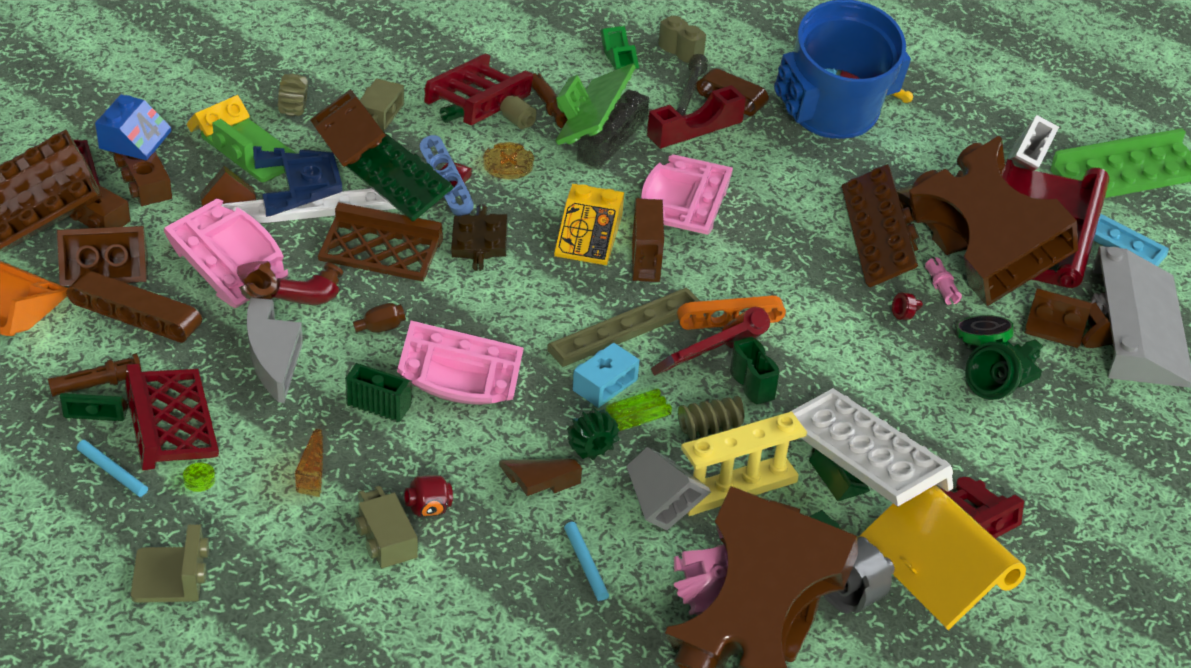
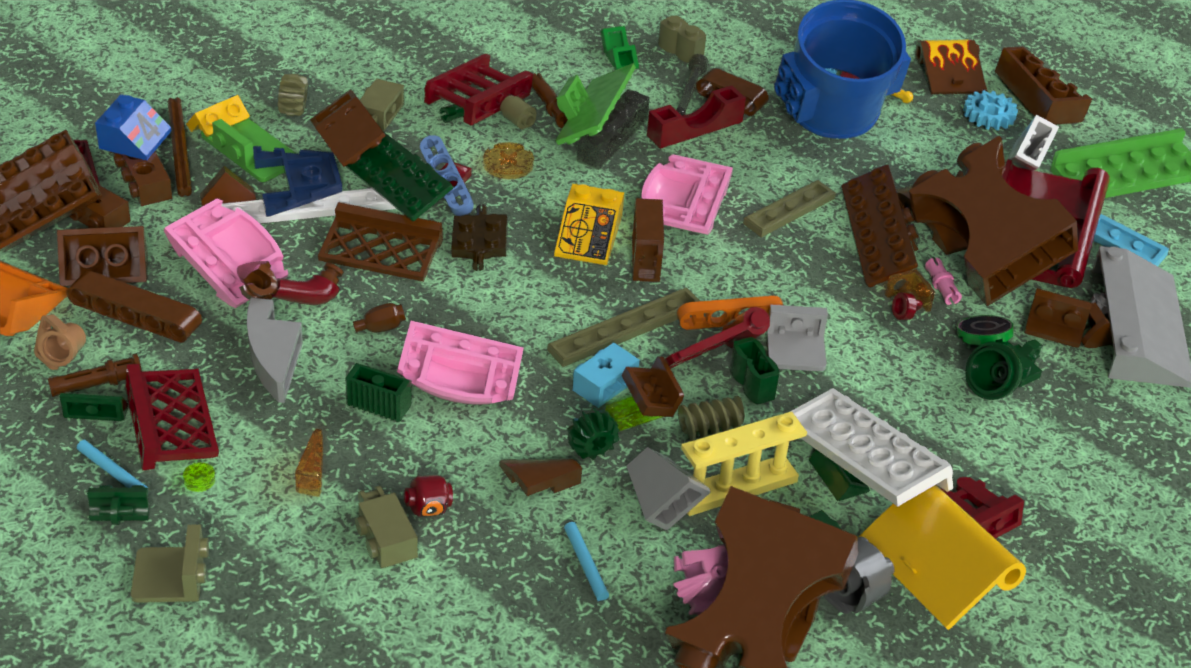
(60, 344): none -> medium nougat piece
(118, 504): none -> dark green hips
(179, 147): none -> reddish brown axle
(654, 389): none -> reddish brown bracket
(789, 208): none -> olive tile
(797, 337): none -> light grey bracket
(915, 284): none -> clear orange bracket
(951, 66): none -> reddish brown door
(990, 110): none -> medium azure gear
(1040, 87): none -> reddish brown wedge

